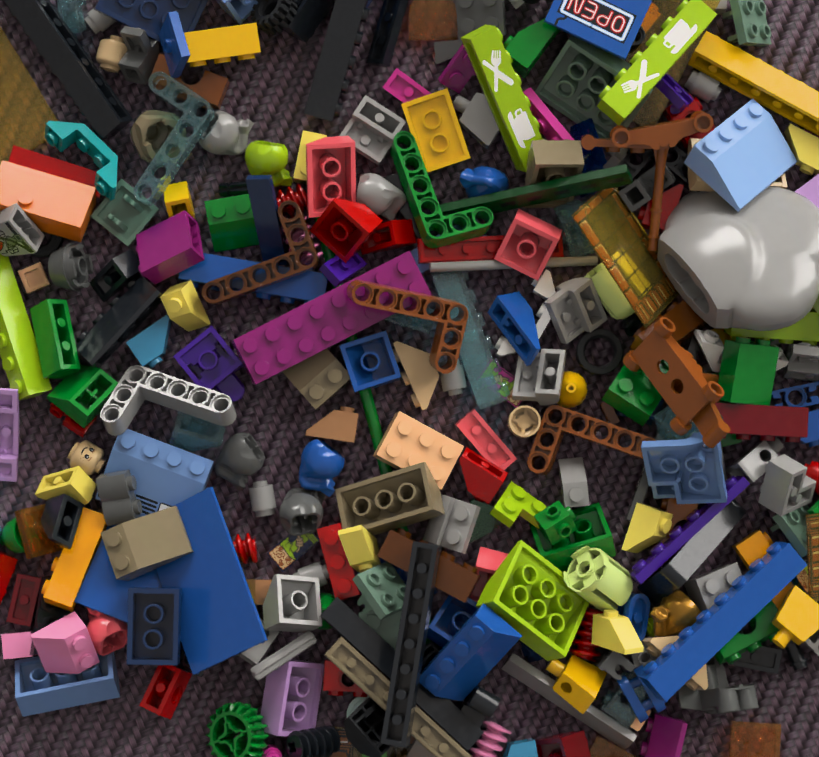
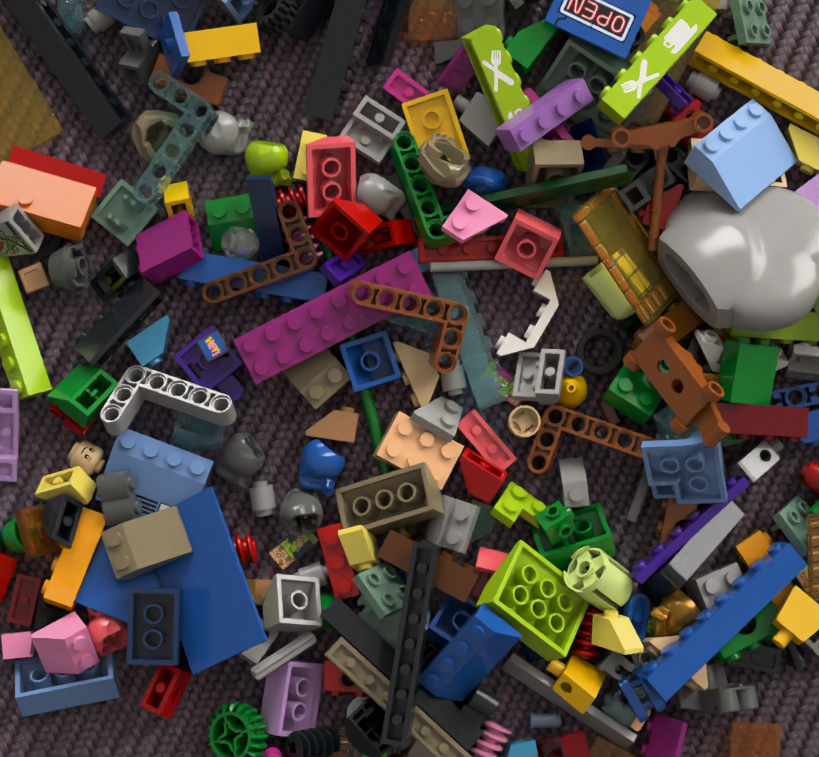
(55, 338): green brick -> none
(66, 133): teal slope -> none
(110, 53): tan head -> none
(185, 306): light yellow slope -> none
(213, 346): none -> tile
(233, 188): black axle -> none
(240, 243): none -> clear head
(436, 165): none -> dark tan helmet
(439, 417): none -> light grey wing
(472, 217): none -> bright pink wing
(517, 324): blue slope -> none
(544, 114): none -> medium lavender brick
(545, 720): none -> sand blue pin
(575, 308): light grey brick -> none
(577, 369): none -> blue hinge
(646, 528): light yellow slope -> none
(786, 486): light grey brick -> none

